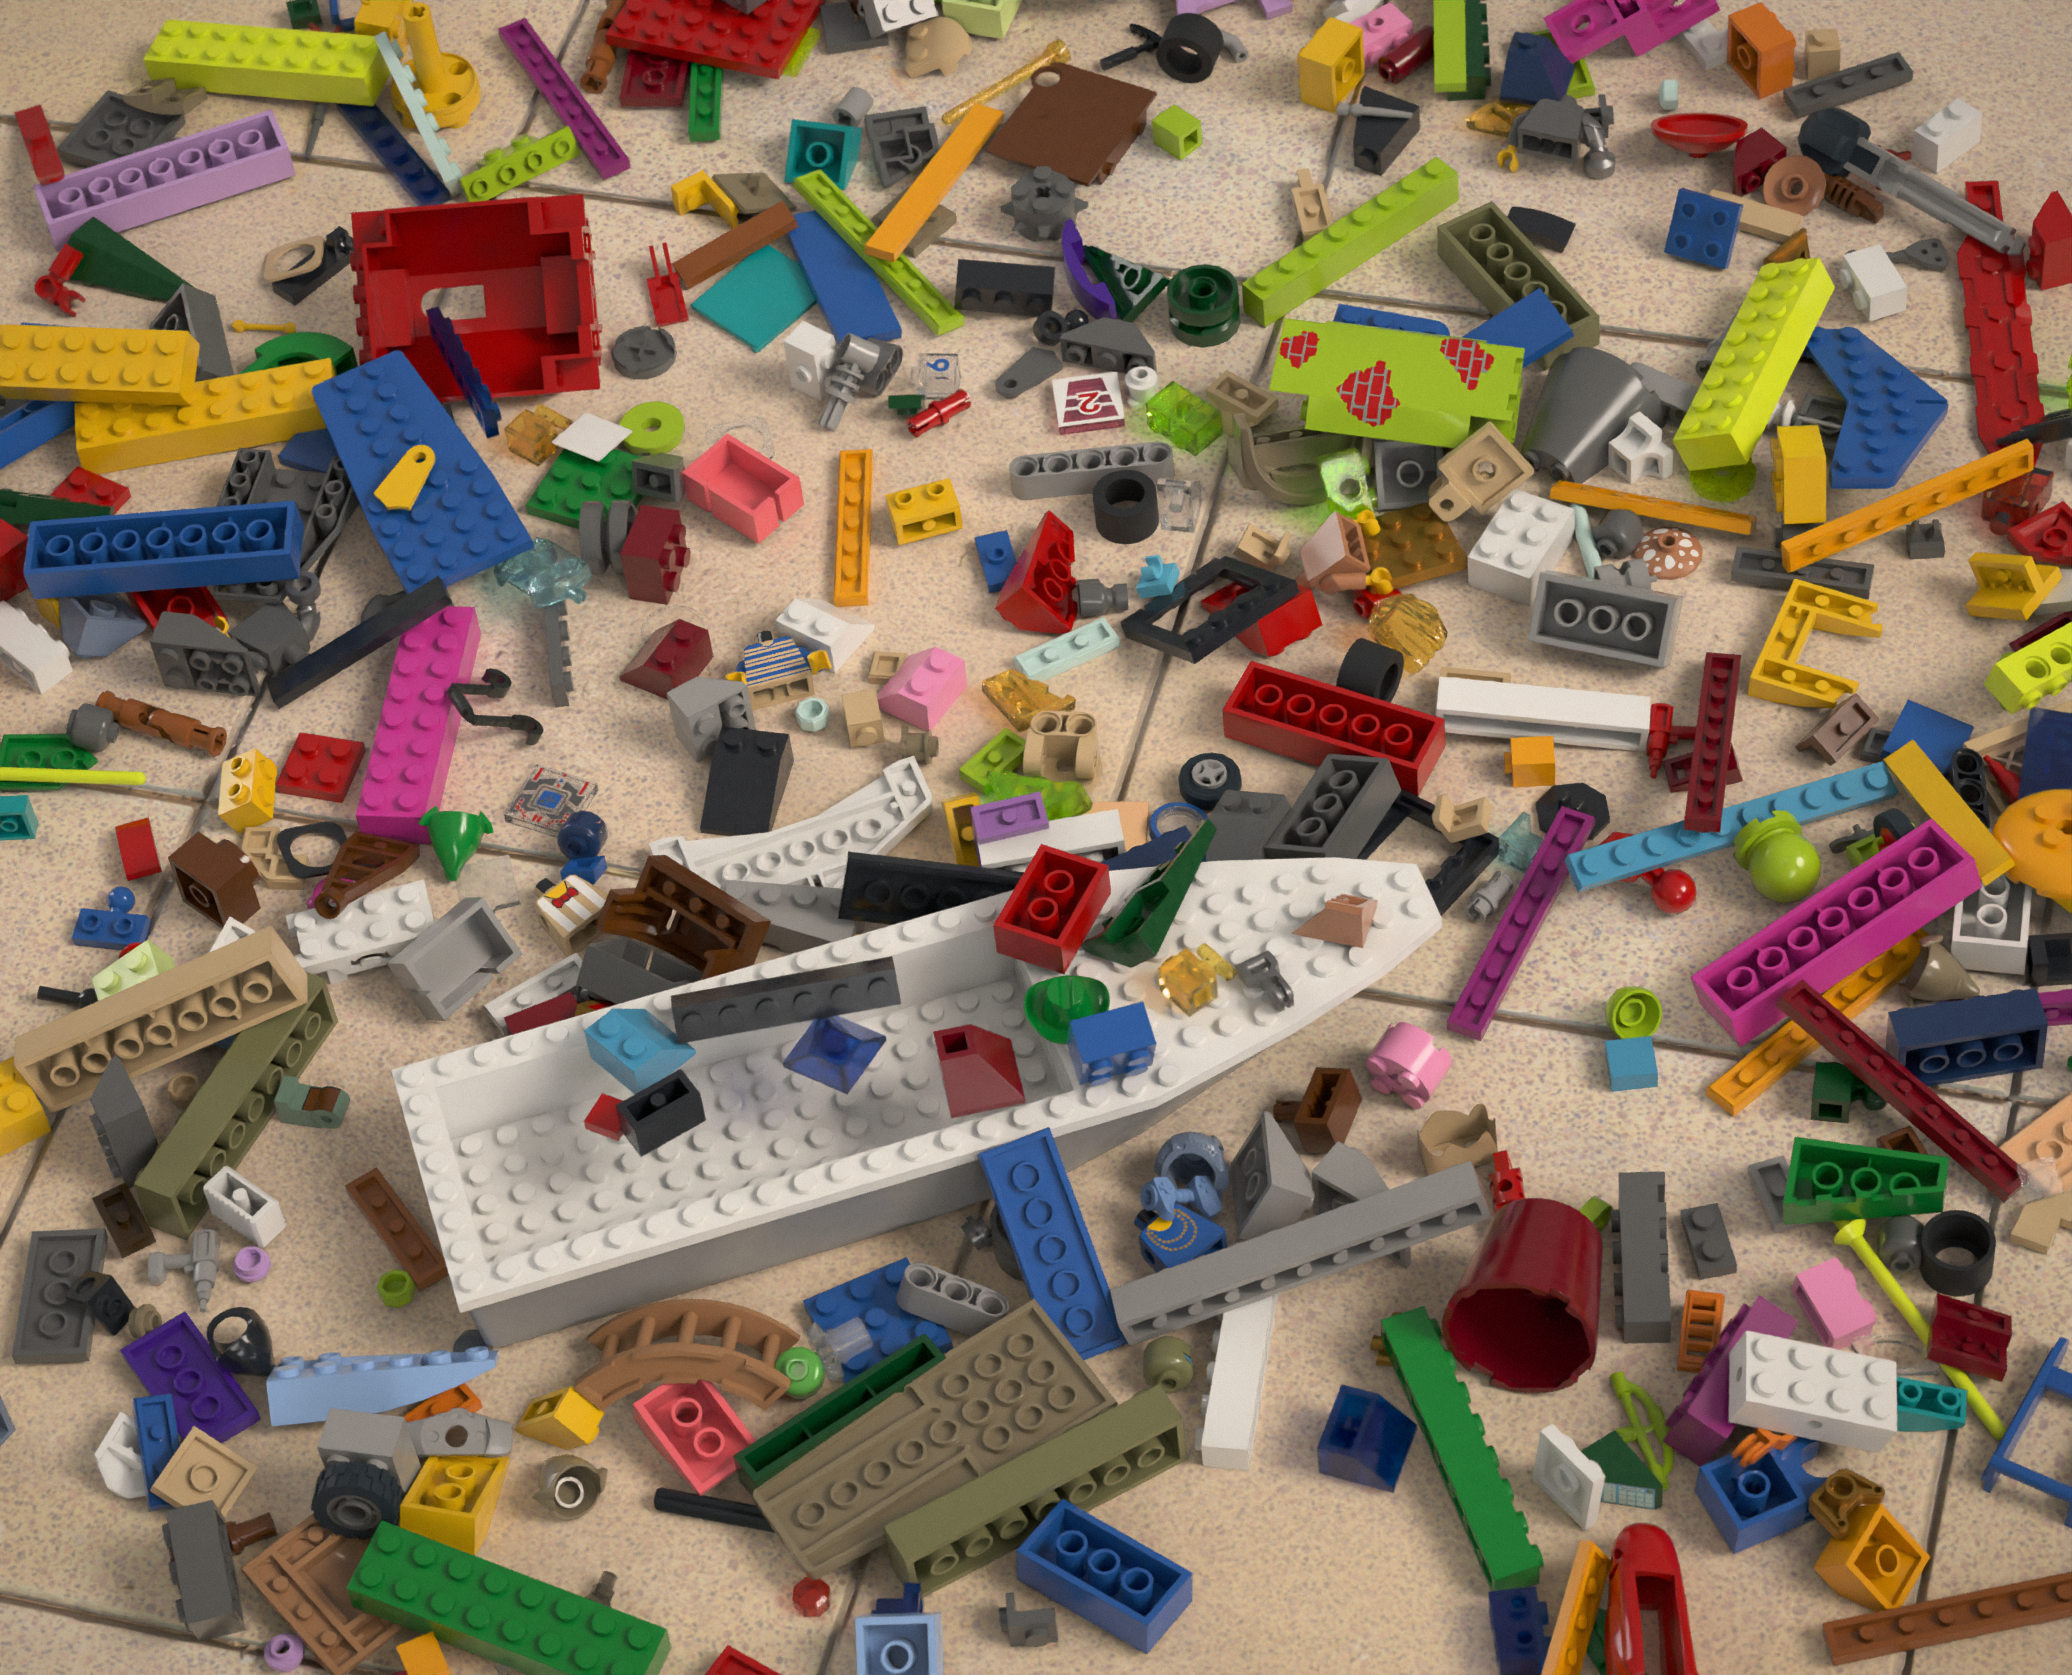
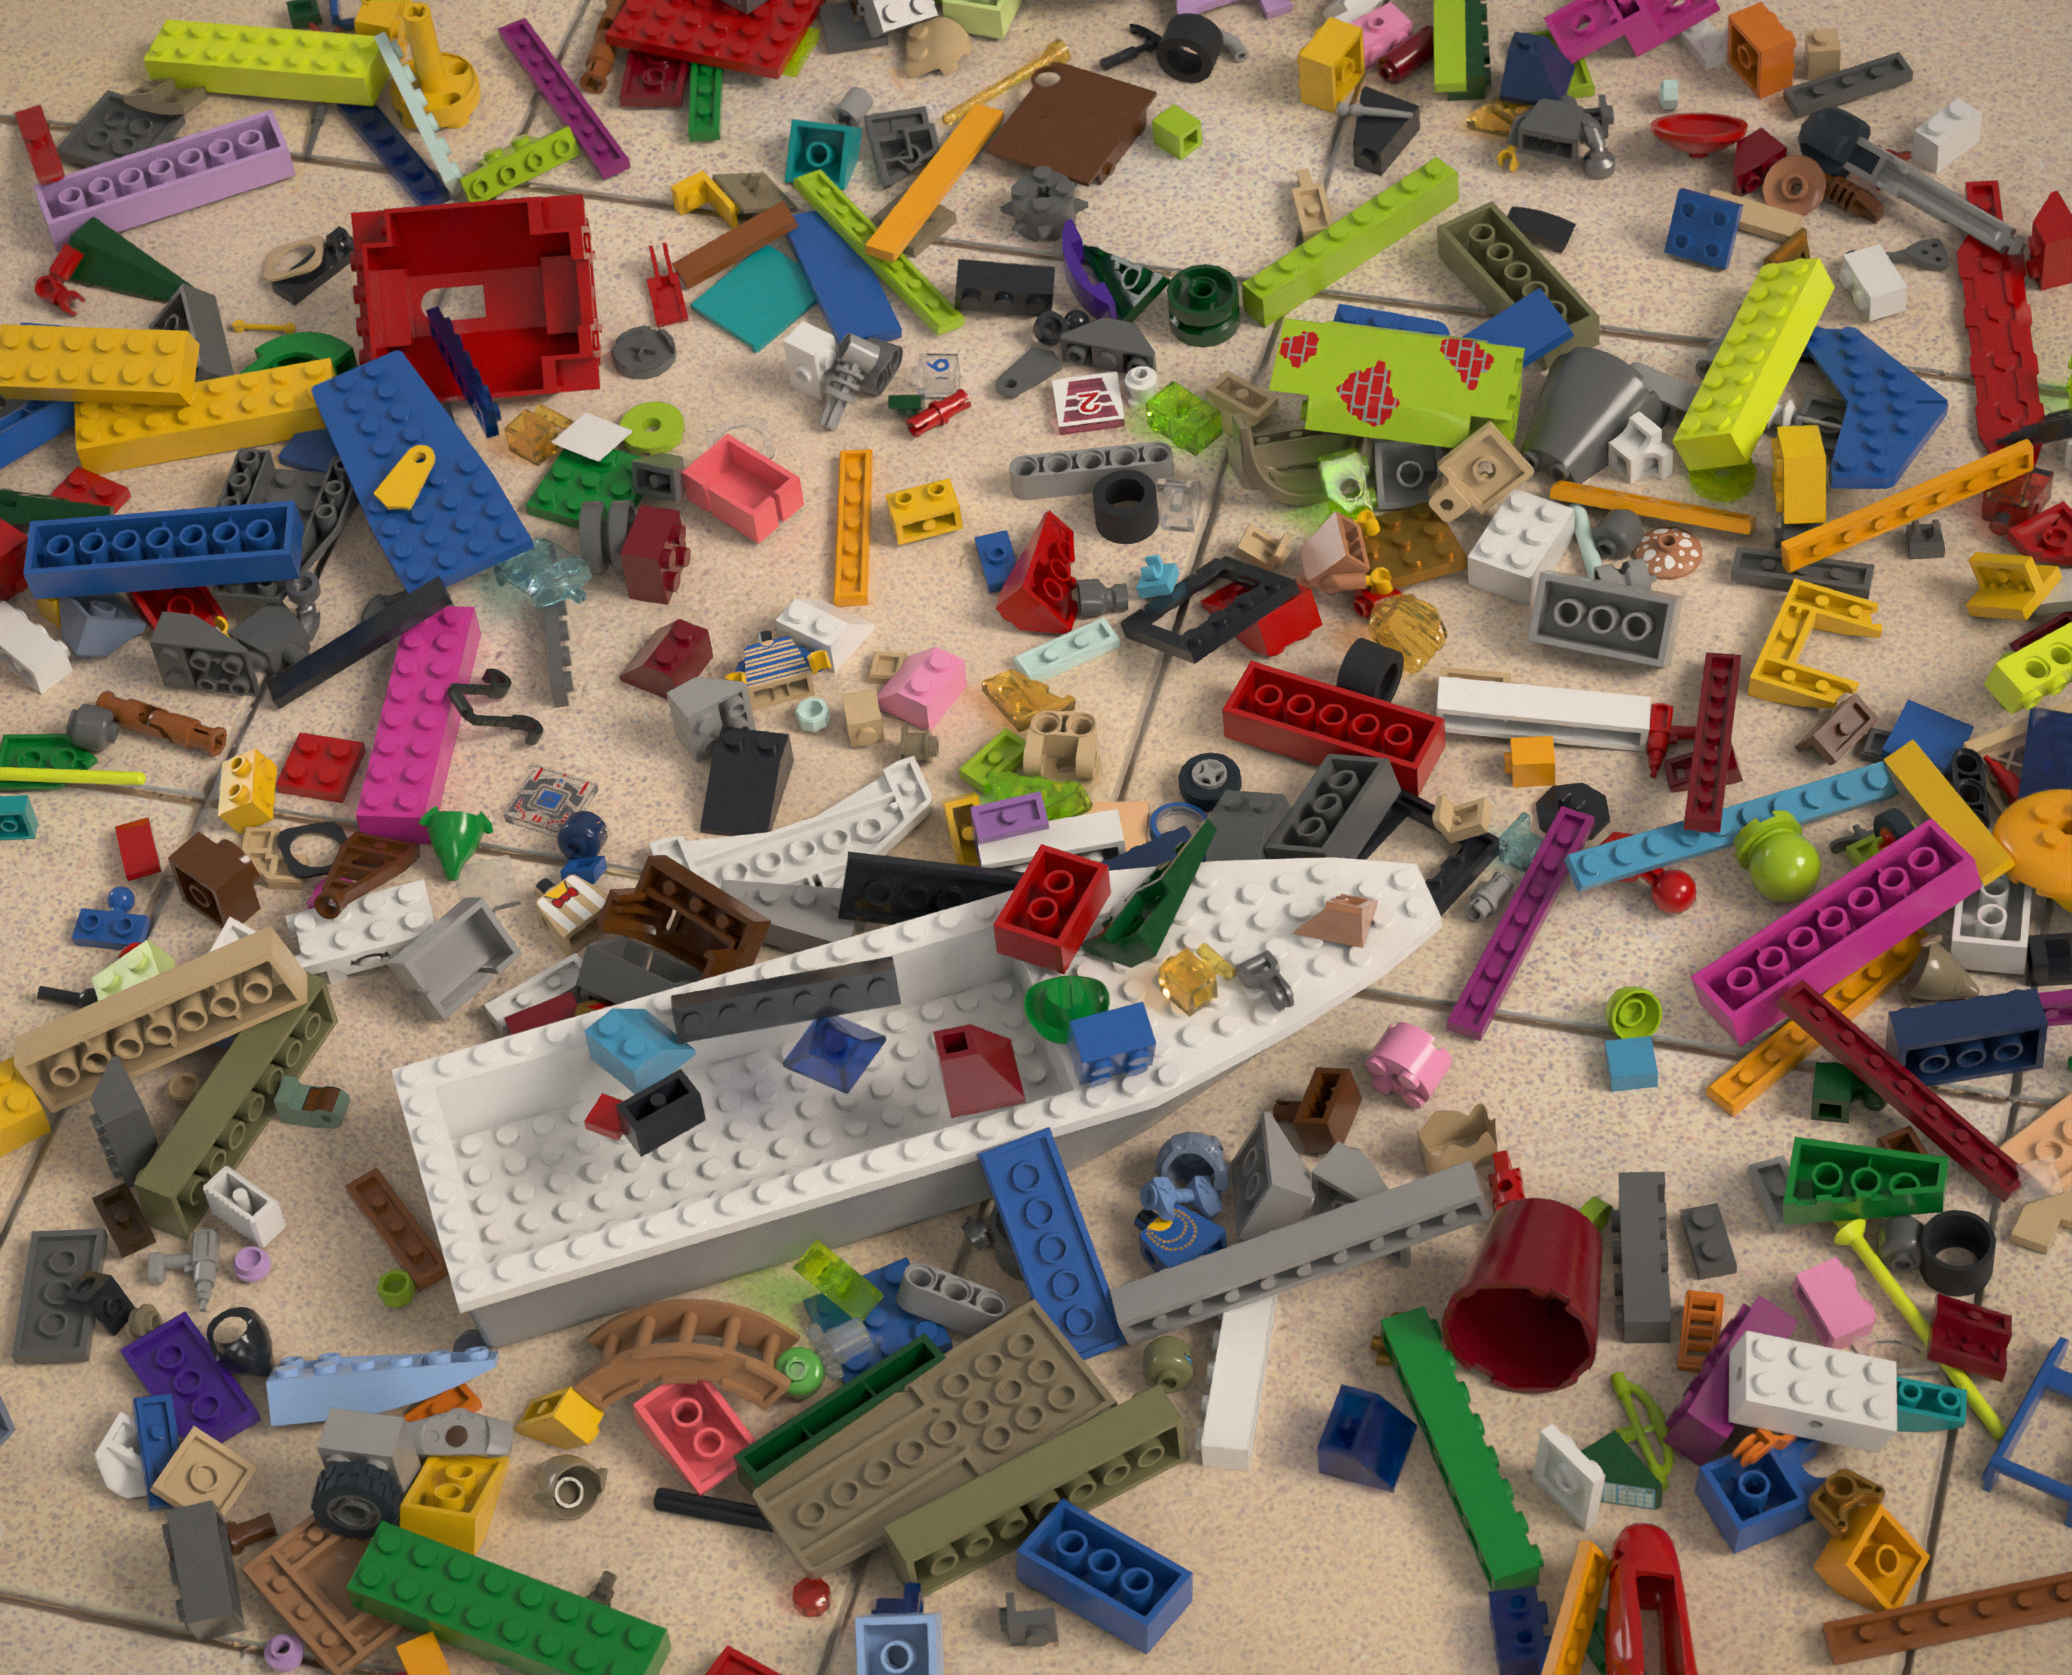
(838, 1281): none -> clear neon green brick

